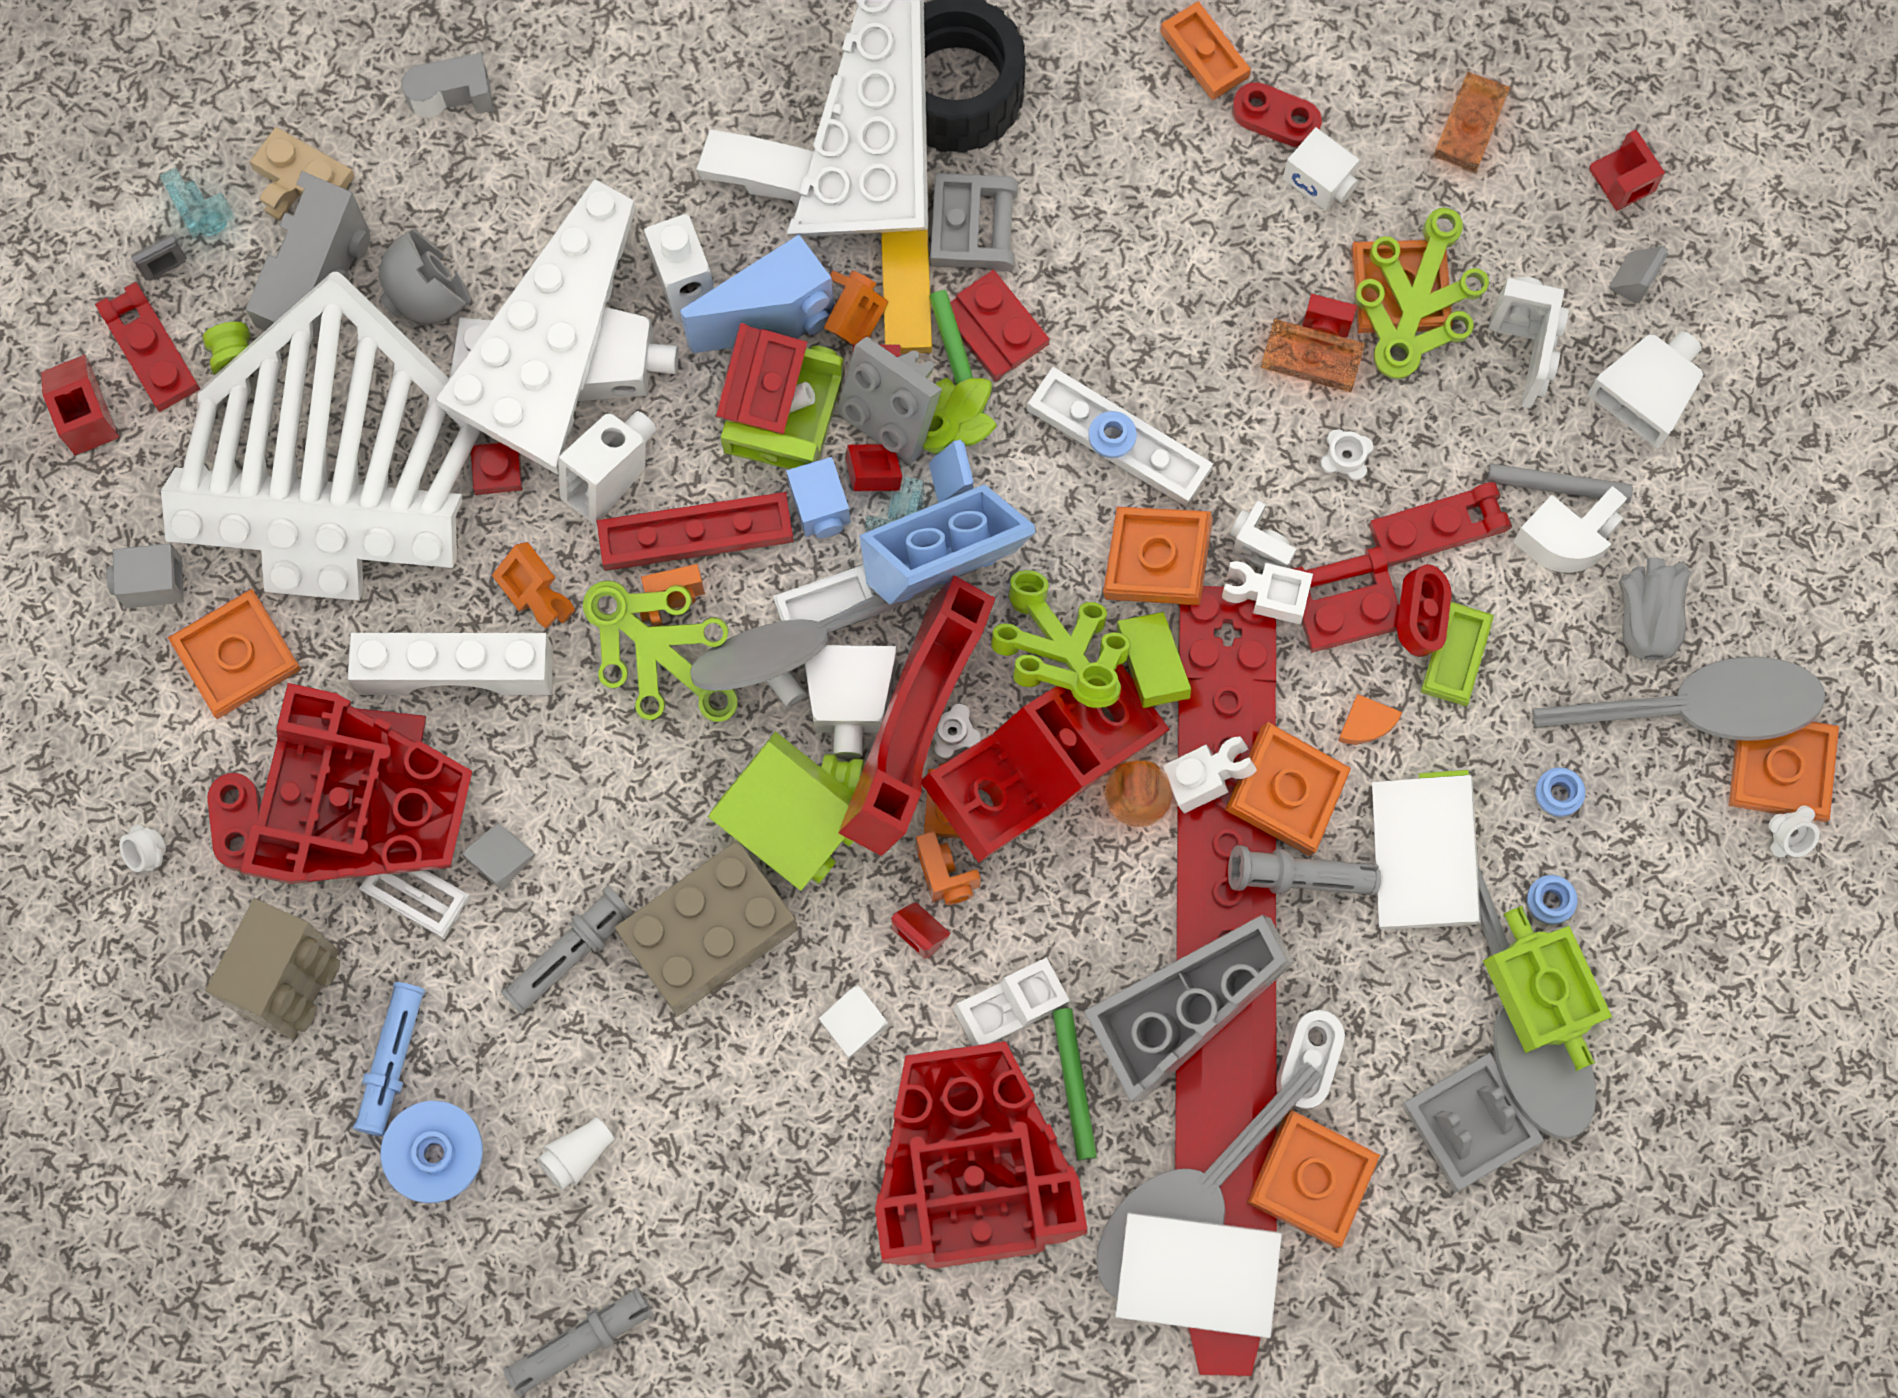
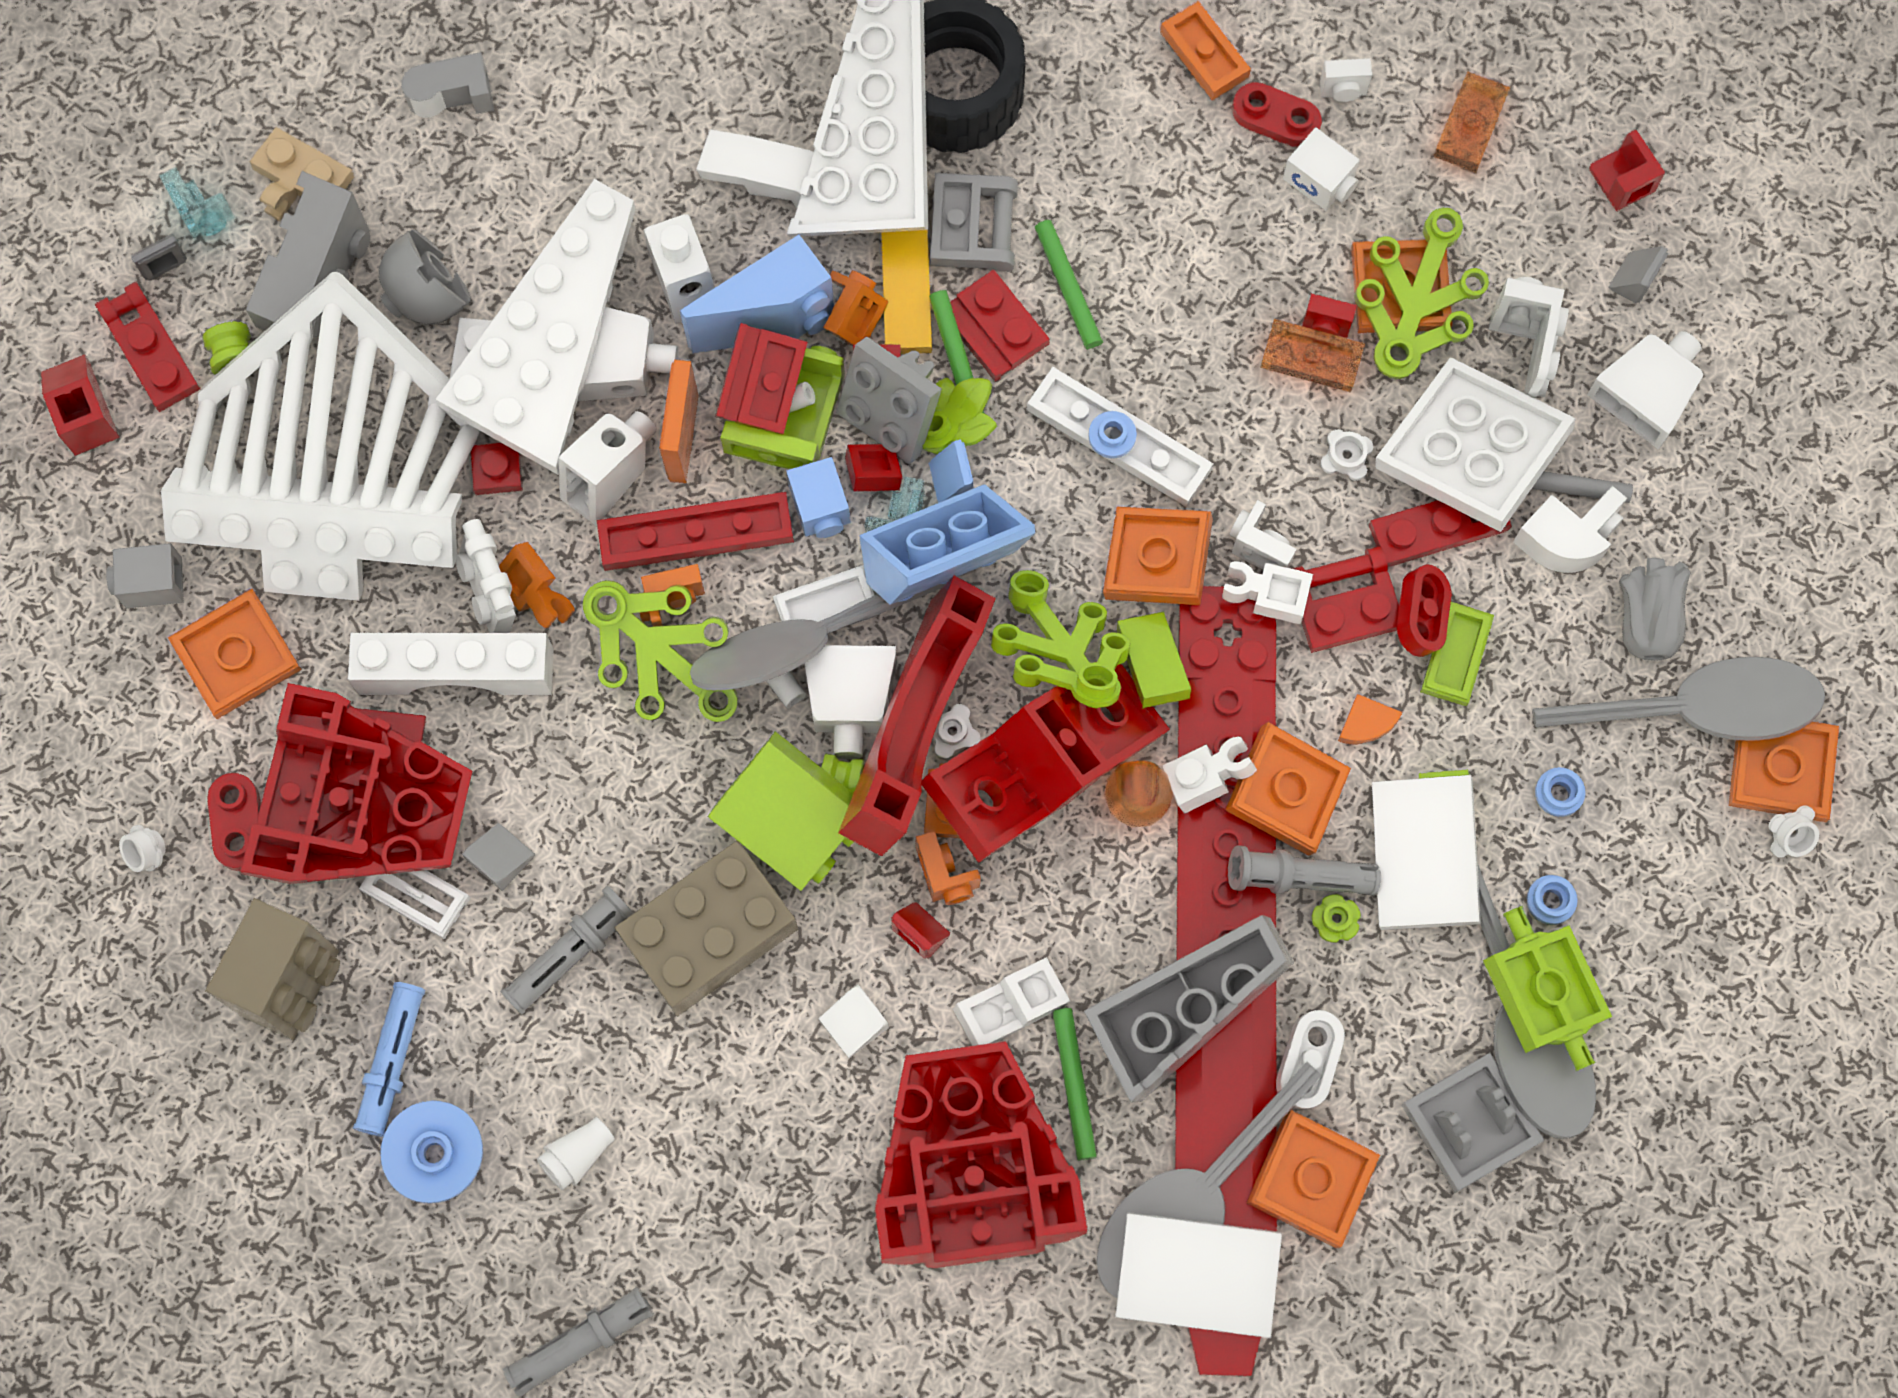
(490, 586): none -> white plate
(679, 421): none -> orange tile
(1068, 284): none -> bright green bar
(1333, 931): none -> lime plate
(1345, 79): none -> white plate
(1475, 444): none -> white plate

